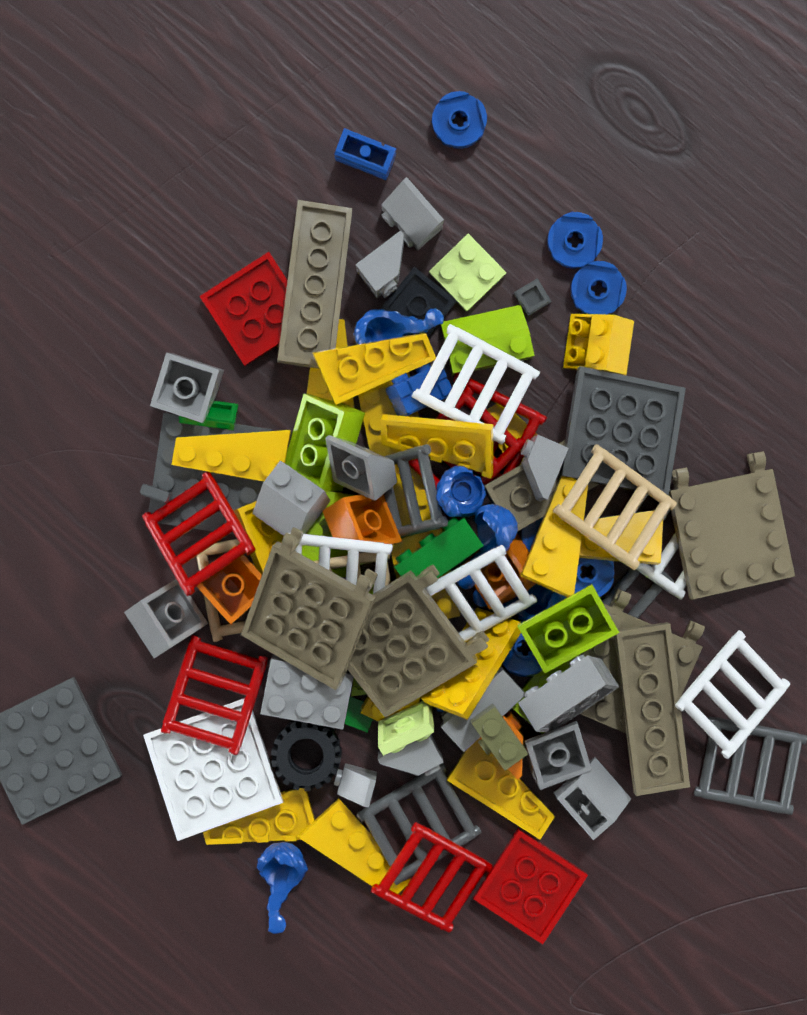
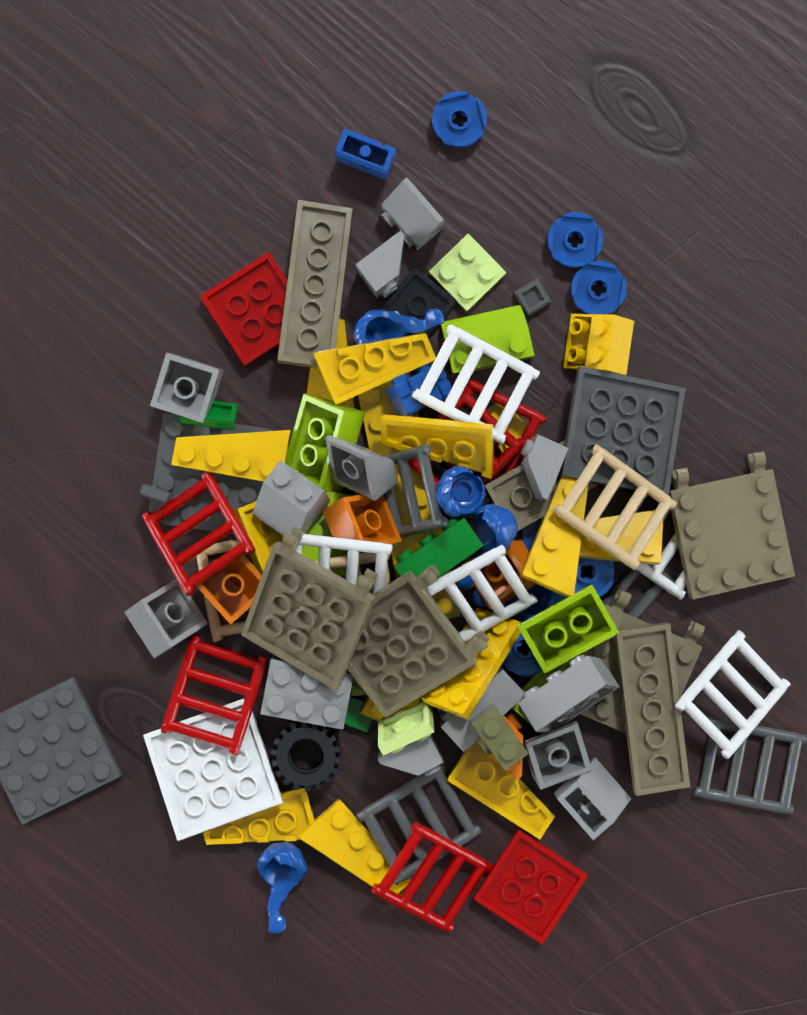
(356, 784): light grey slope -> none

